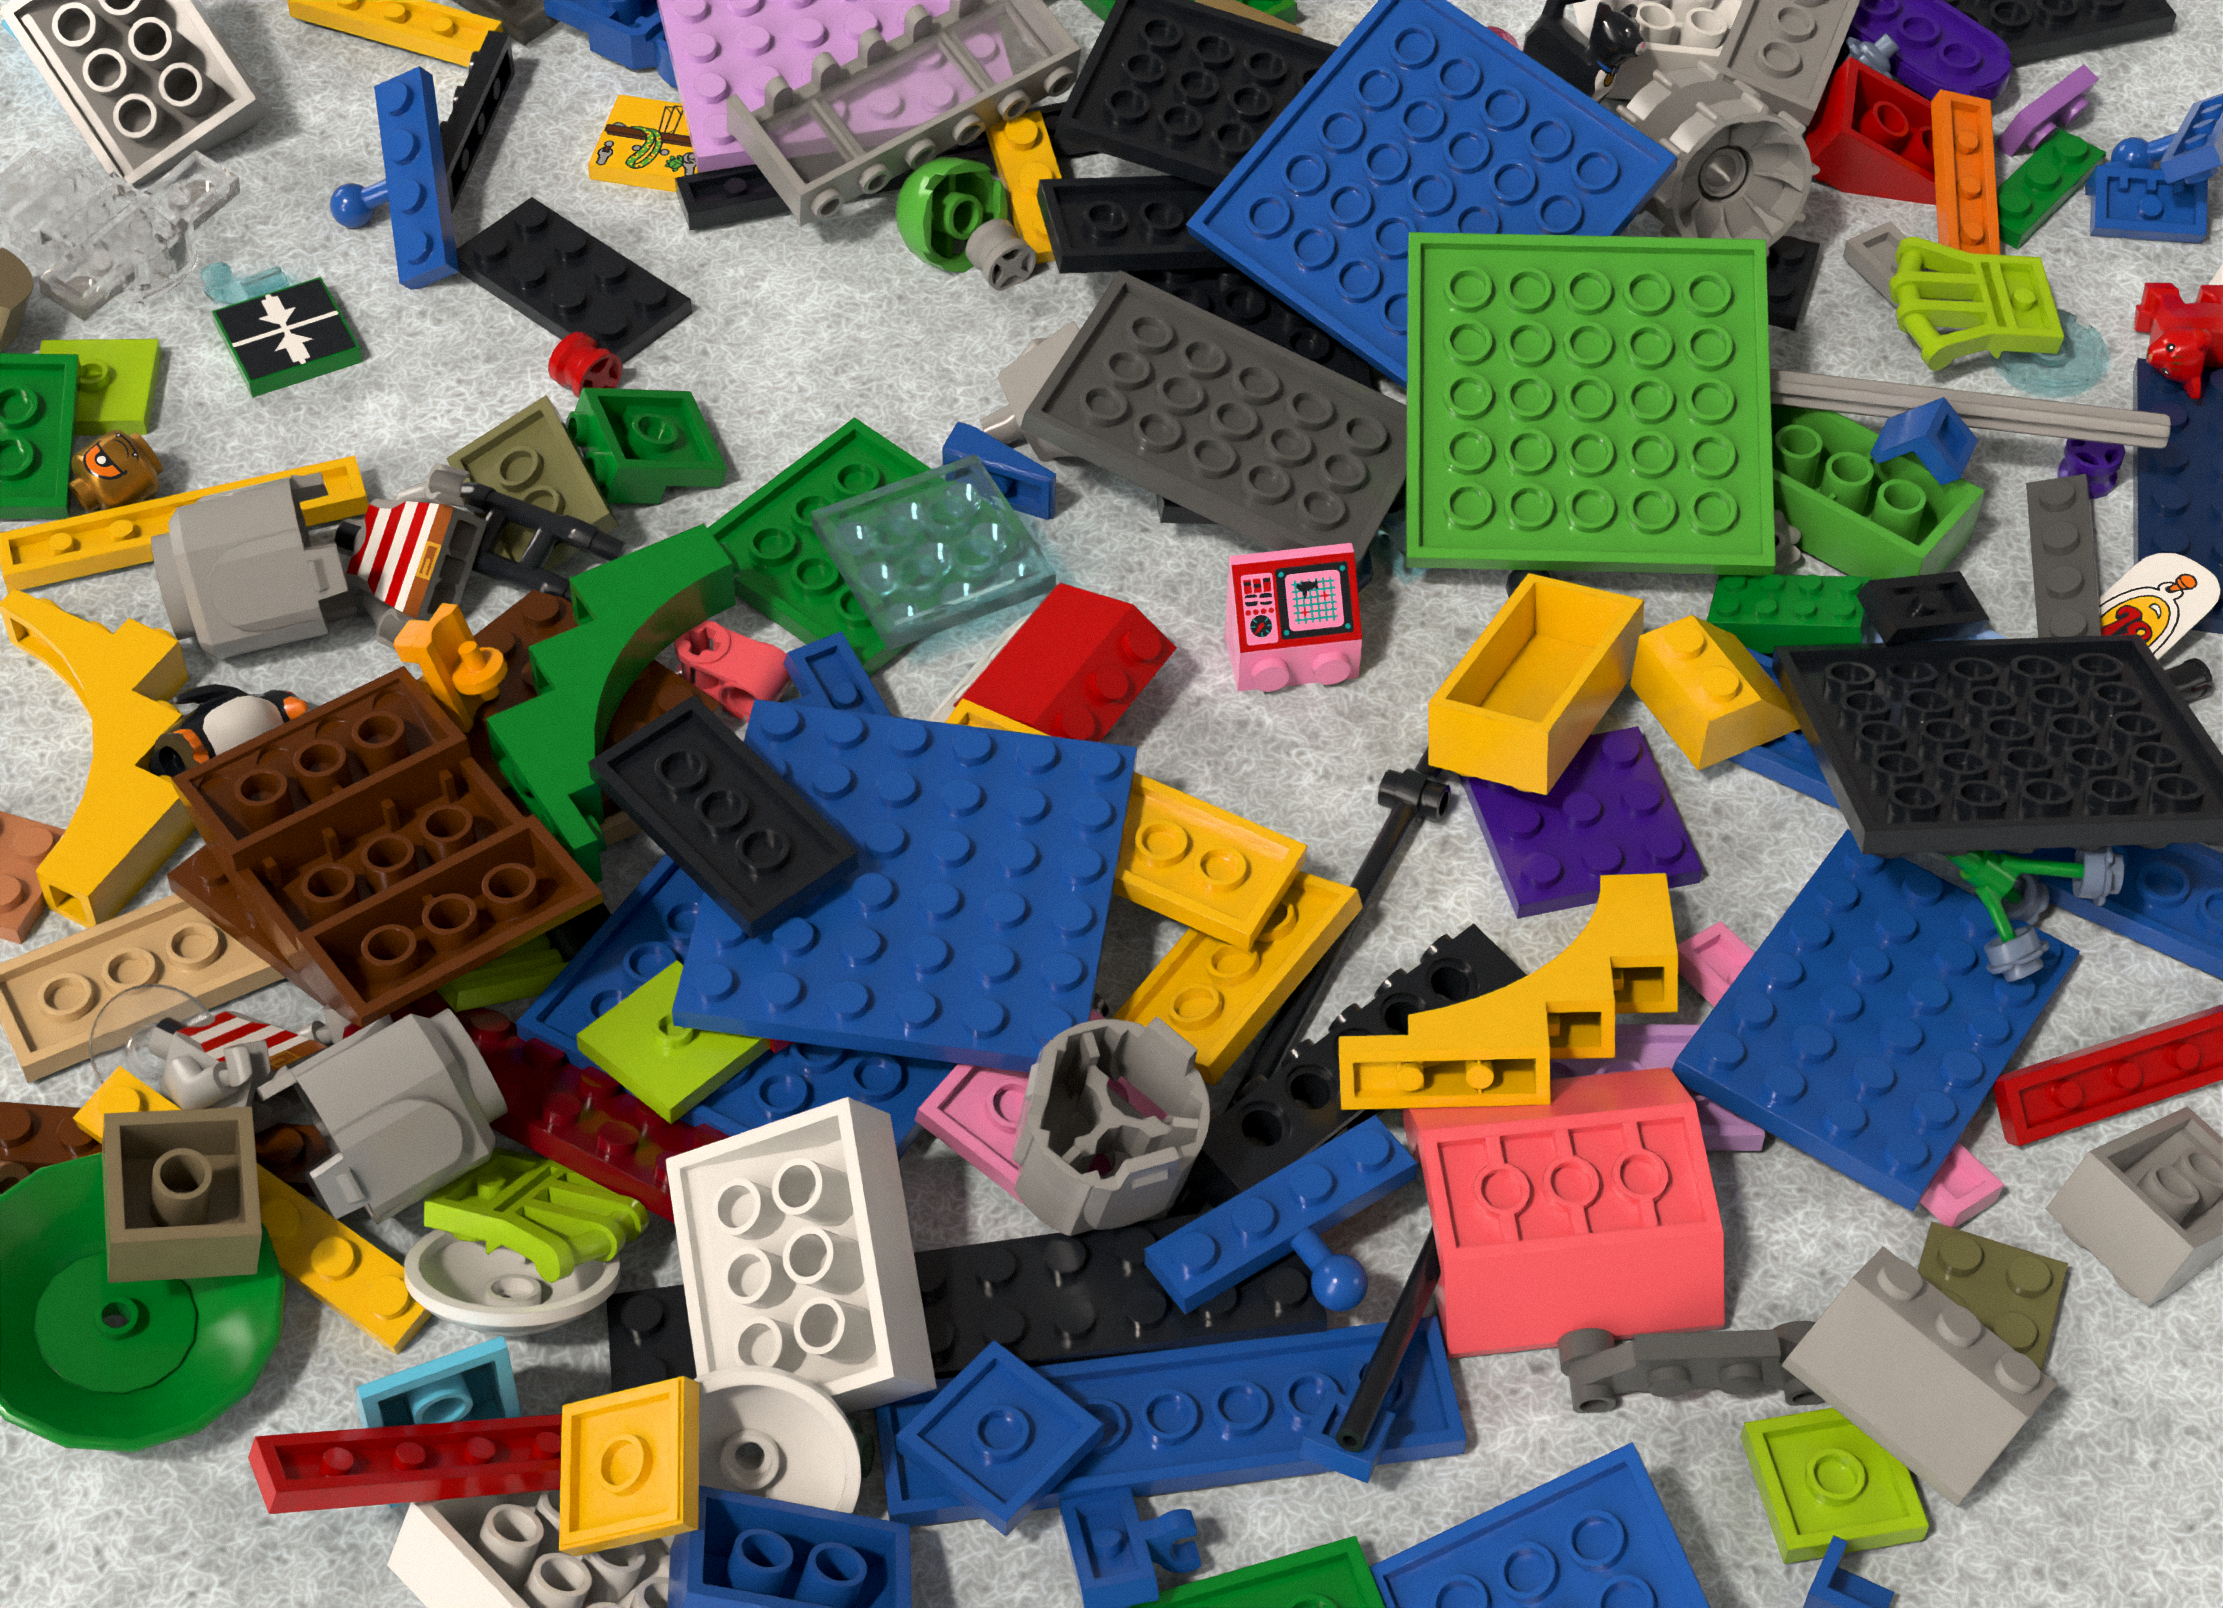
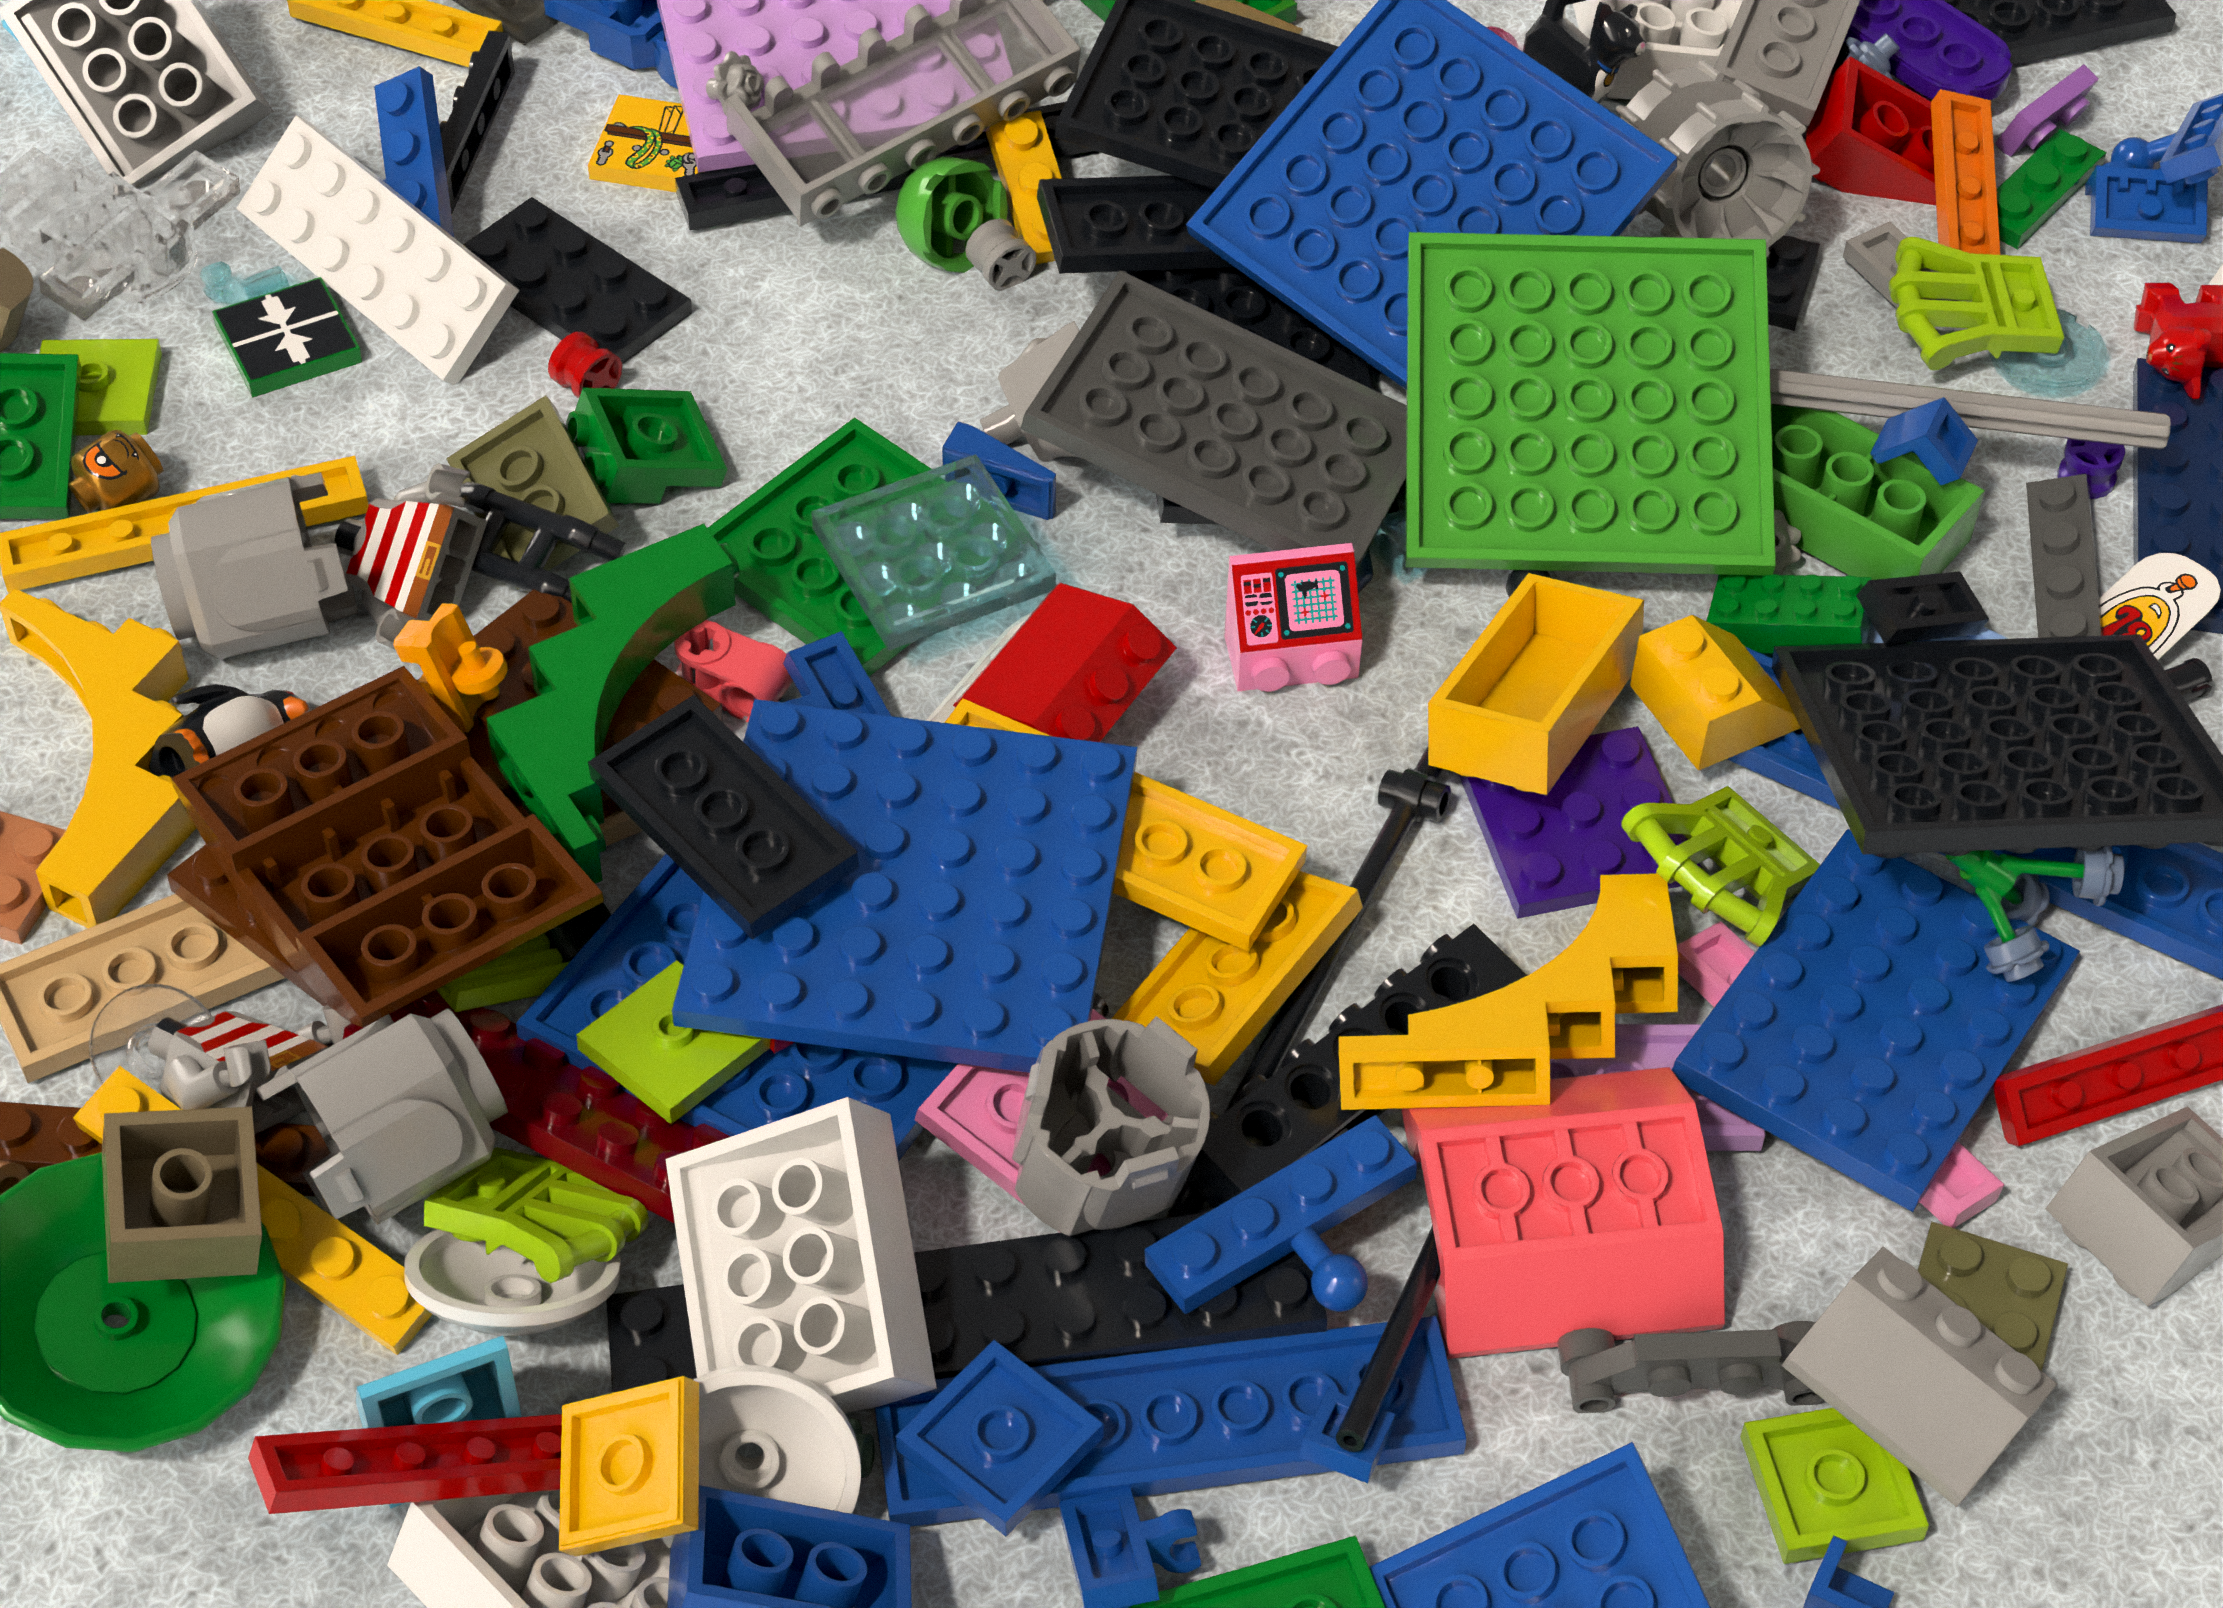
(377, 250): none -> white plate
(737, 77): none -> light grey plant
(1737, 840): none -> lime plate

